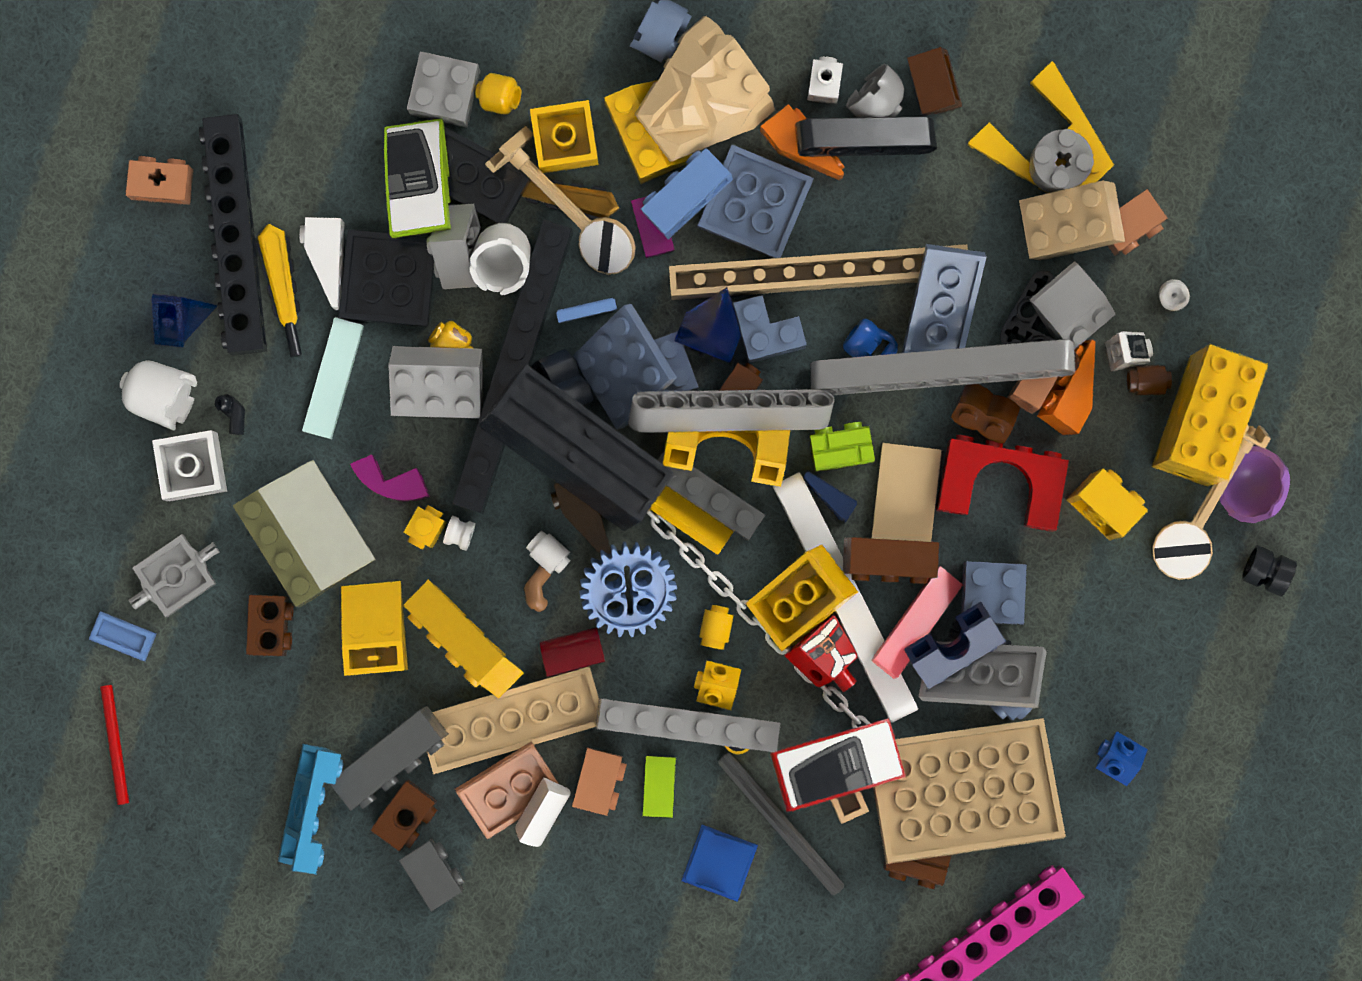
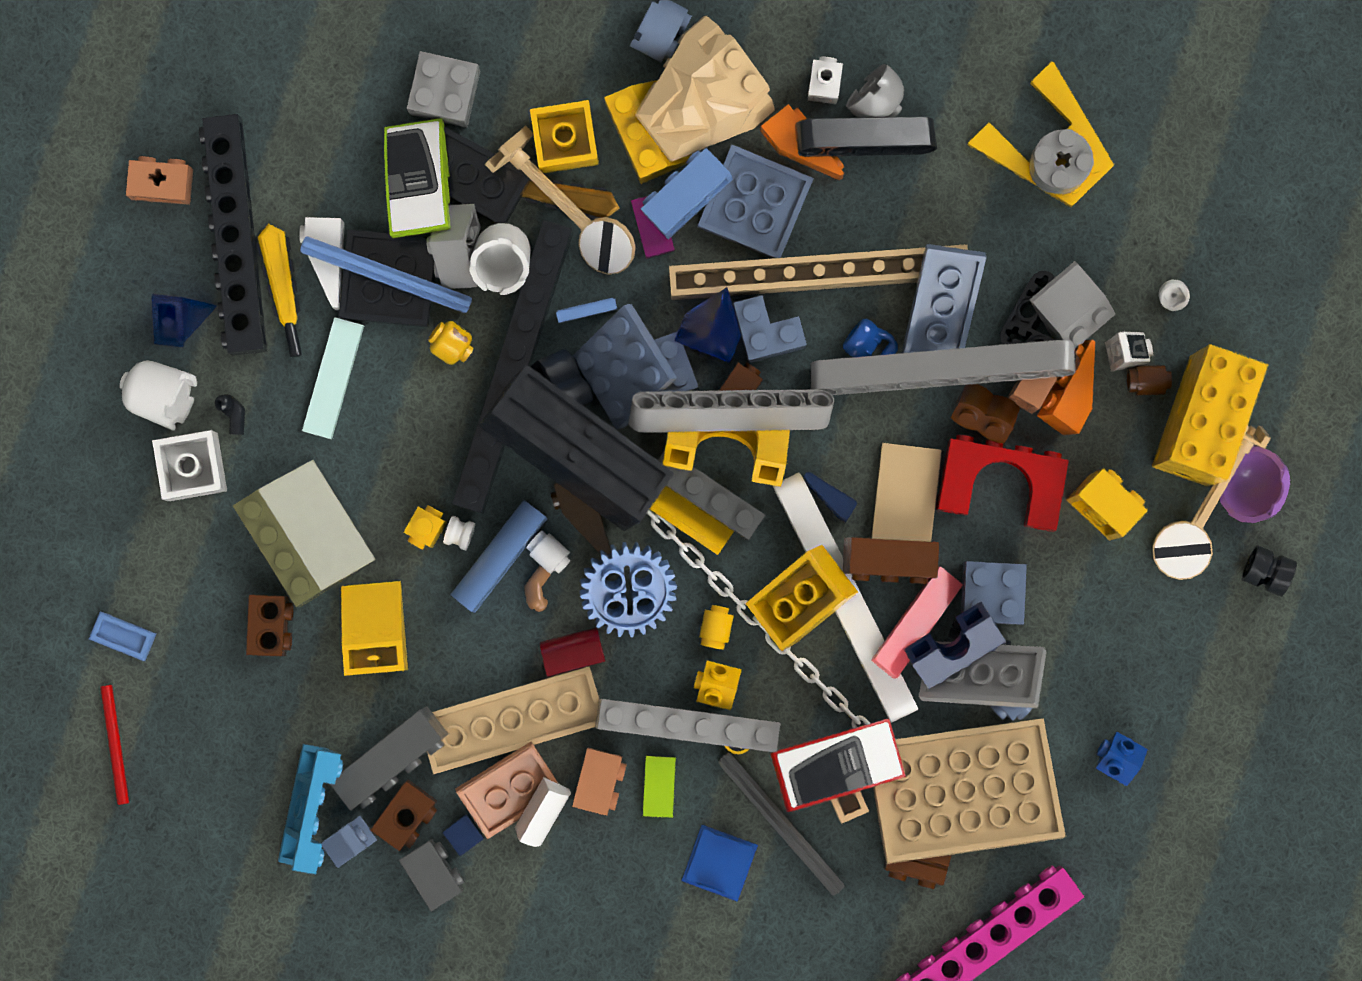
(174, 575): light grey plate -> none
(348, 841): none -> sand blue brick
(385, 274): none -> medium blue axle
(404, 487): magenta brick -> none
(436, 382): light grey brick -> none
(462, 640): yellow wedge -> none
(463, 835): none -> dark blue tile
(498, 93): yellow head -> none
(499, 556): none -> medium blue brick
(825, 655): red torso -> none
(842, 447): lime brick -> none
(934, 81): reddish brown brick -> none
(1072, 220): tan brick -> none
(1139, 218): nougat brick -> none

